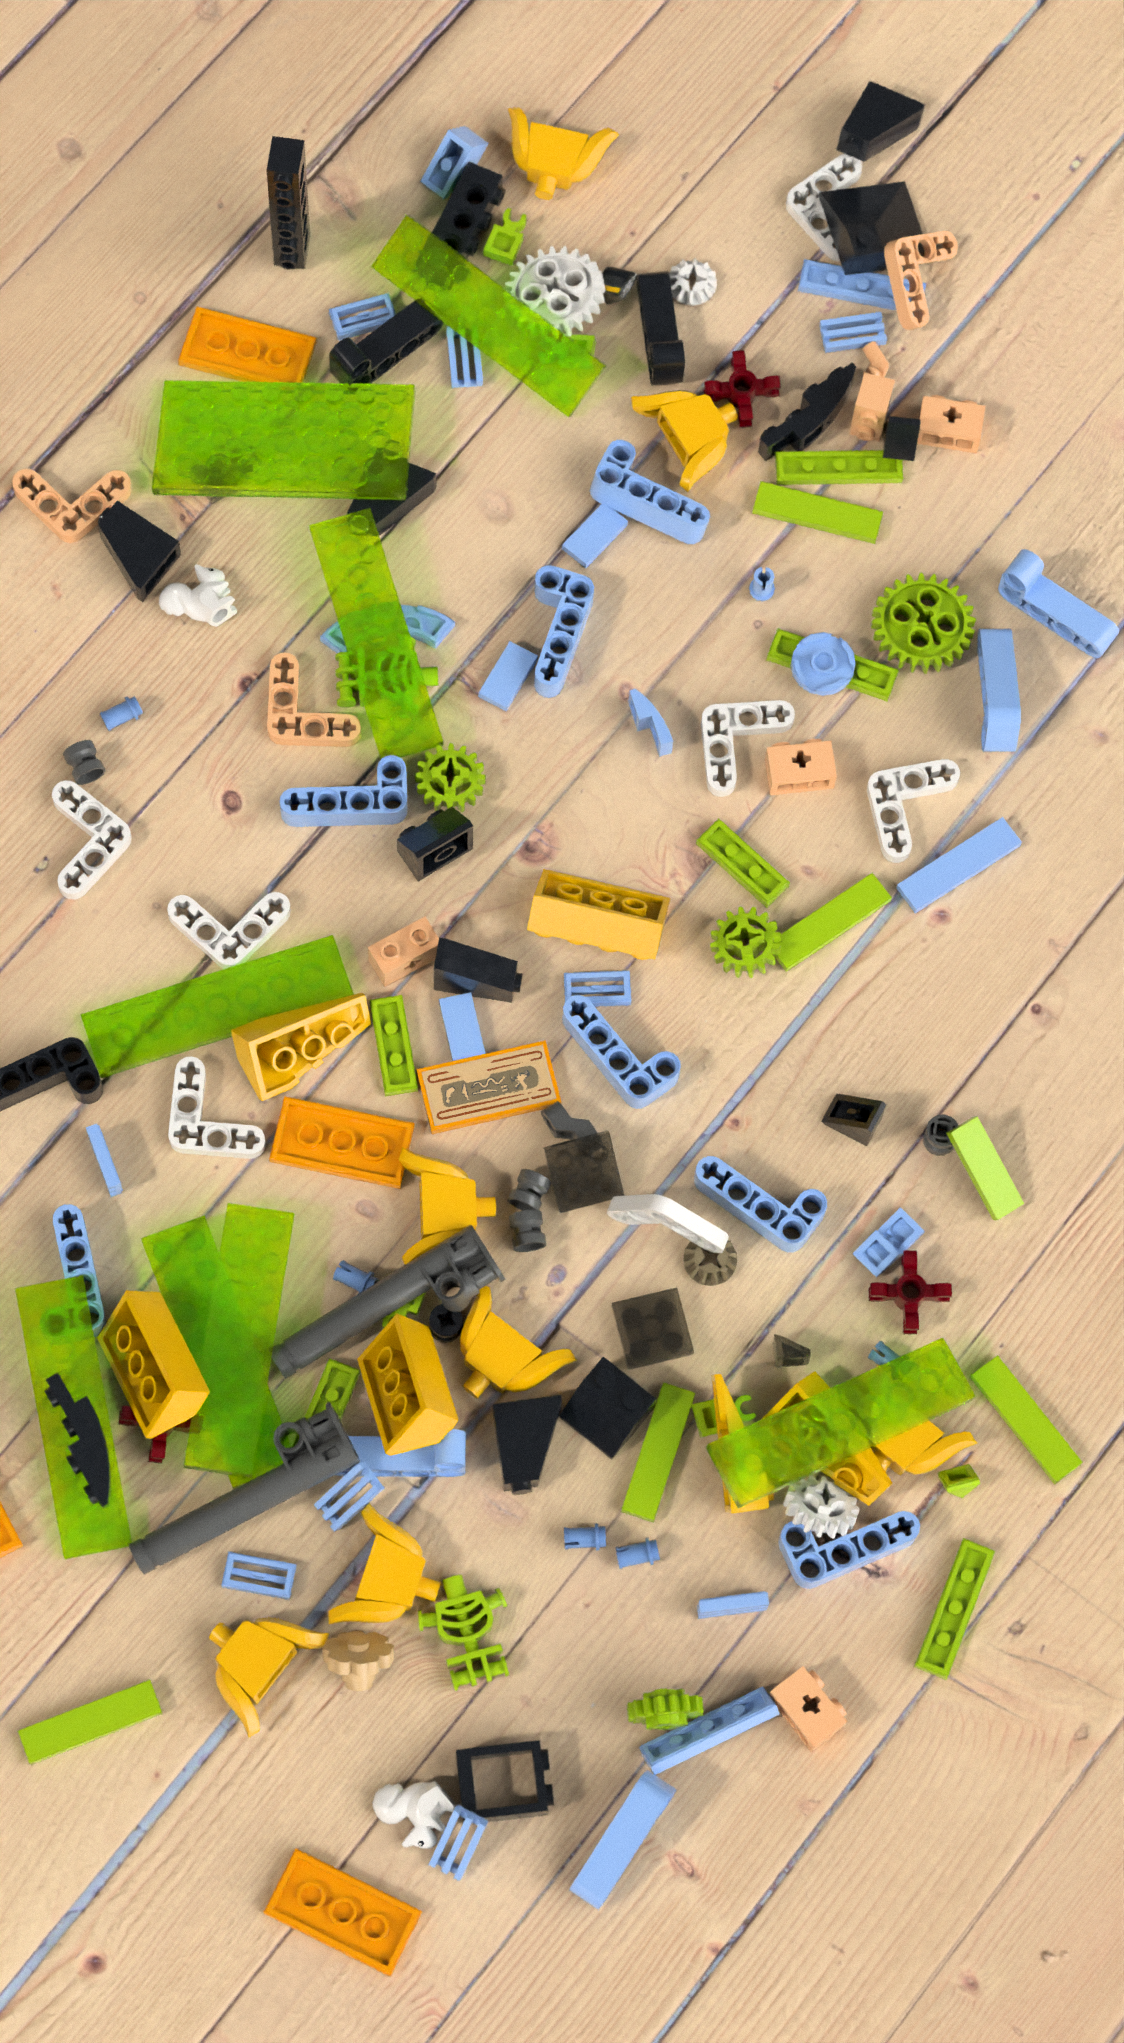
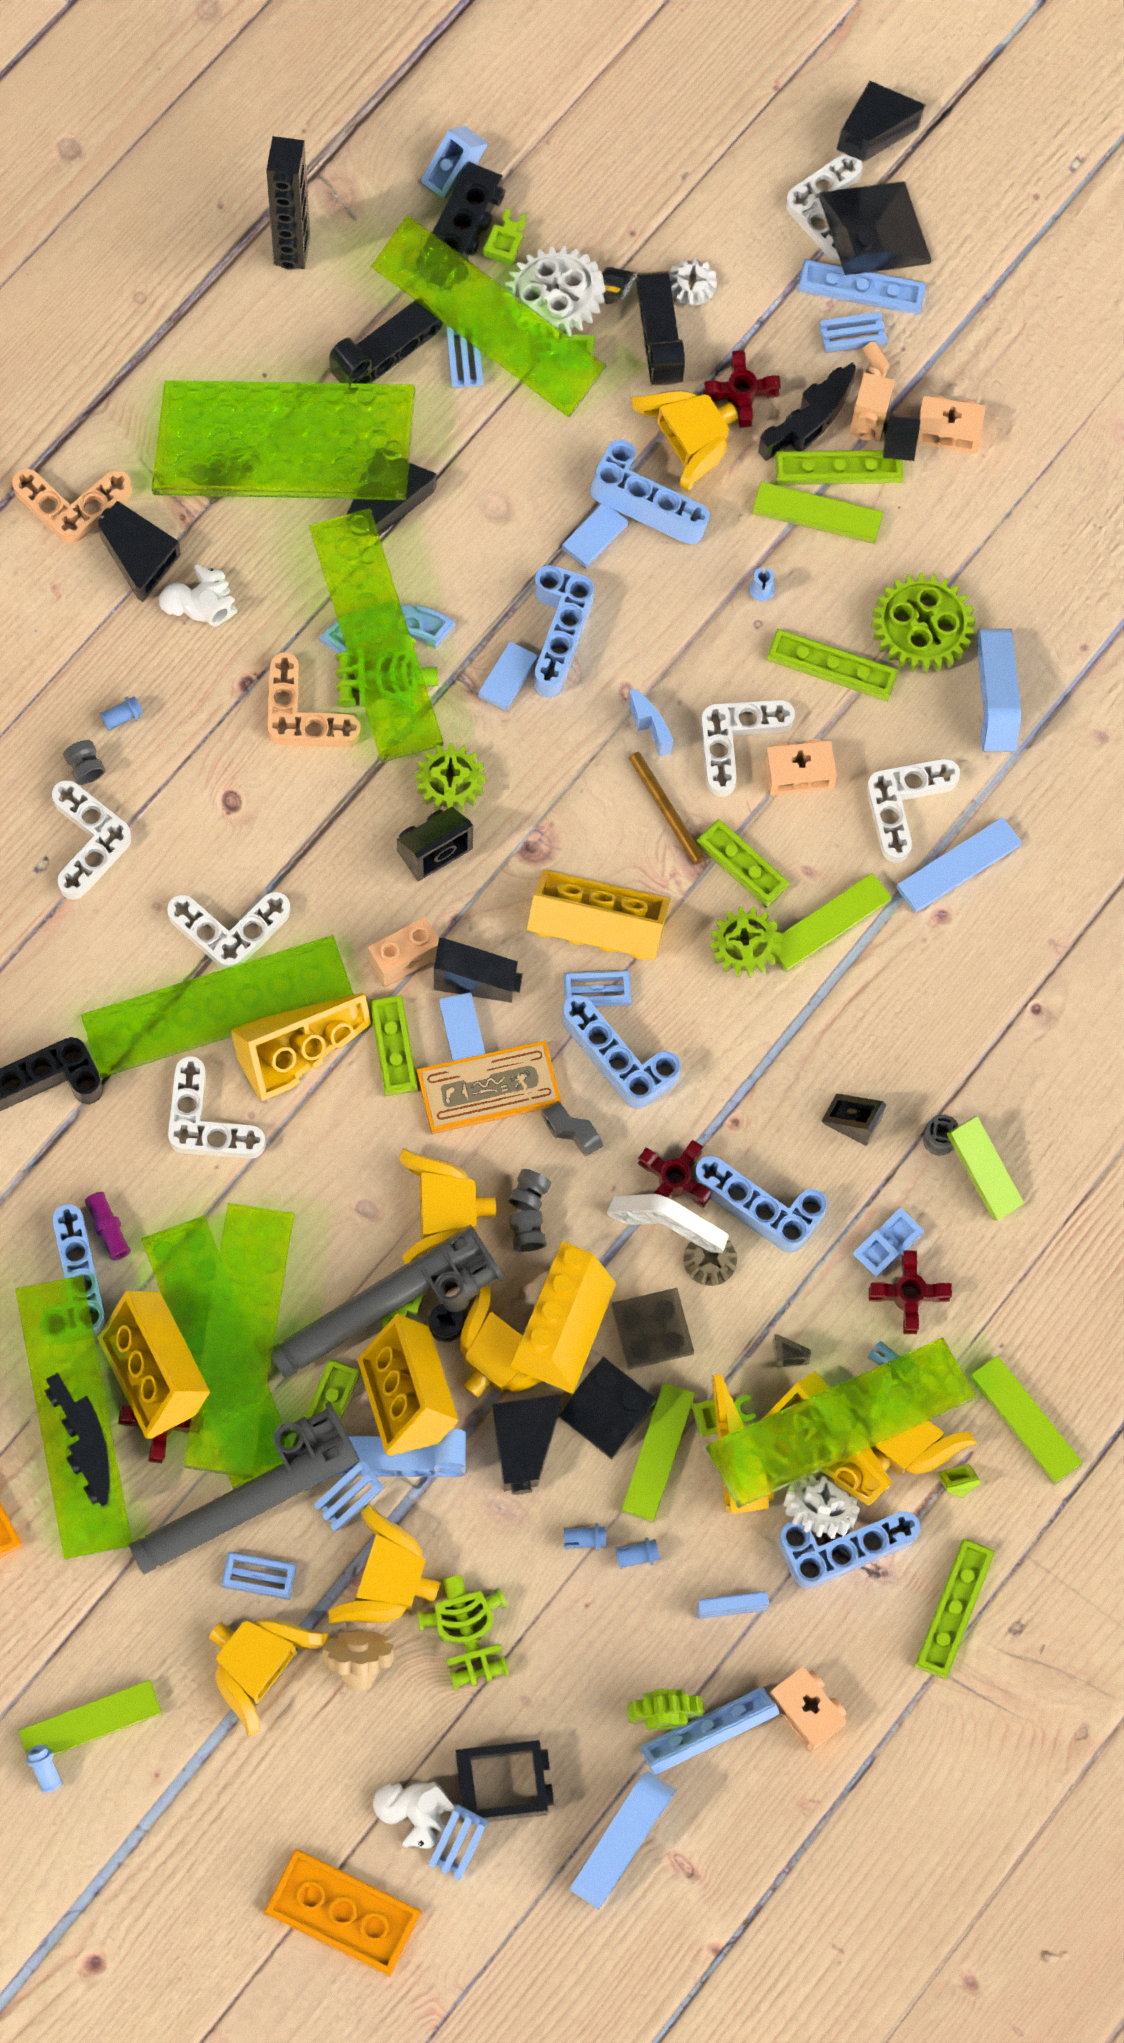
(41, 1761): none -> light blue pin
(104, 1160): light blue tile -> none
(107, 1226): none -> magenta pin
(245, 349): light orange tile -> none
(341, 1142): light orange tile -> none
(345, 796): light blue beam -> none
(354, 1277): medium blue pin -> none
(362, 322): light blue tile -> none
(555, 155): yellow torso -> none
(565, 1318): none -> yellow slope
(583, 1171): clear smoke tile -> none
(666, 808): none -> pearl gold bar
(695, 1191): none -> dark red pin
(823, 664): light blue tile -> none
(910, 260): light nougat beam -> none
(1054, 606): light blue beam -> none

